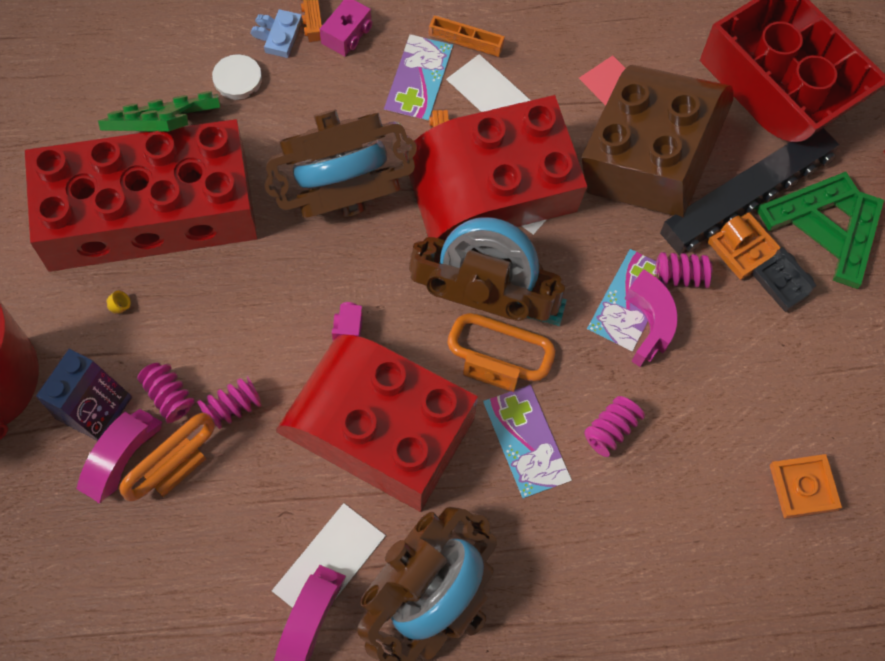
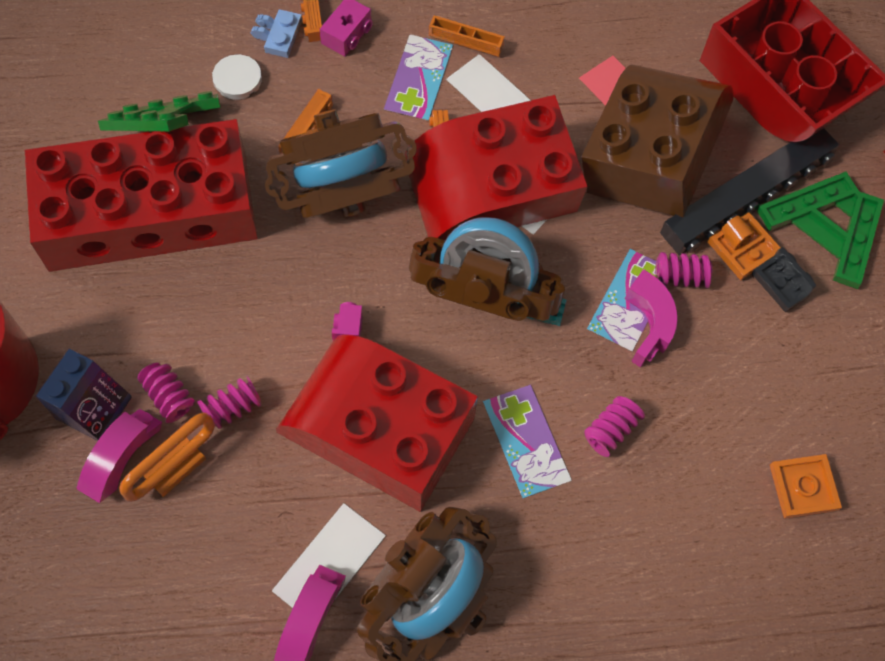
(118, 298): yellow hinge -> none
(319, 103): none -> orange piece
(494, 370): orange bar -> none

